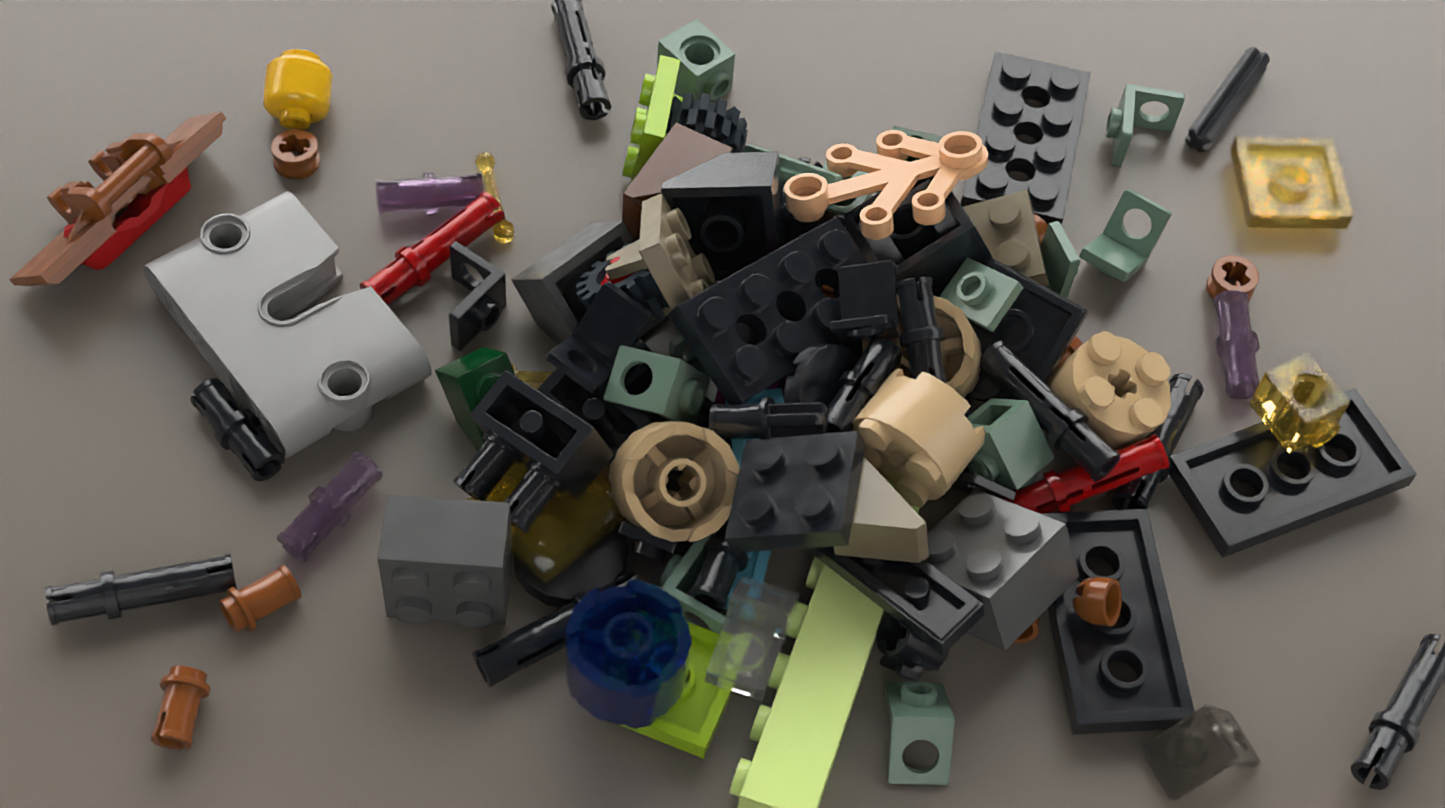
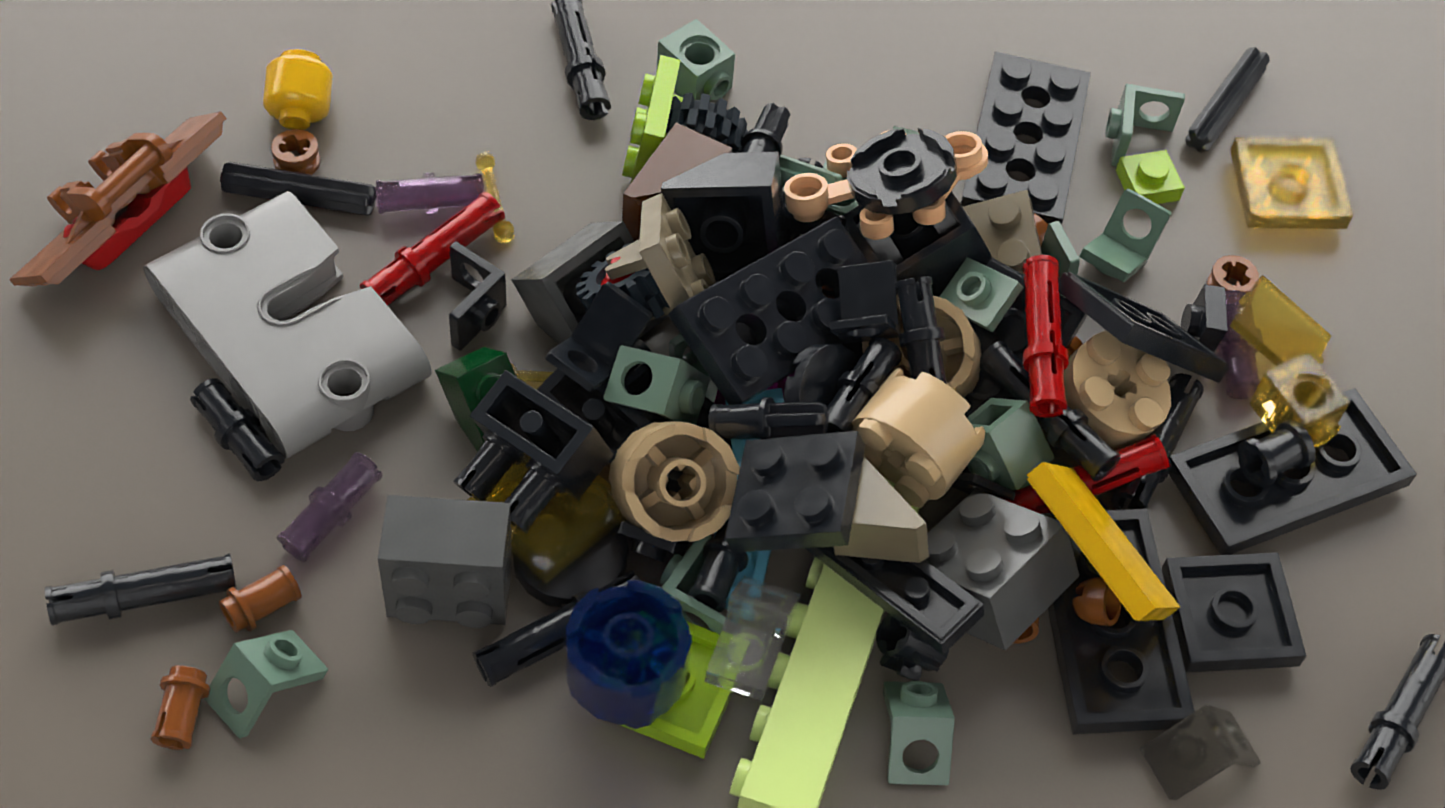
(263, 667): none -> sand green bracket
(307, 188): none -> black axle
(767, 131): none -> black axle
(902, 171): none -> black tile
(1045, 354): none -> red pin
(1102, 542): none -> yellow tile
(1142, 327): none -> black tile
(1151, 176): none -> lime plate
(1207, 316): none -> black plate
(1233, 612): none -> black plate
(1276, 453): none -> black bush
(1278, 325): none -> clear yellow piece

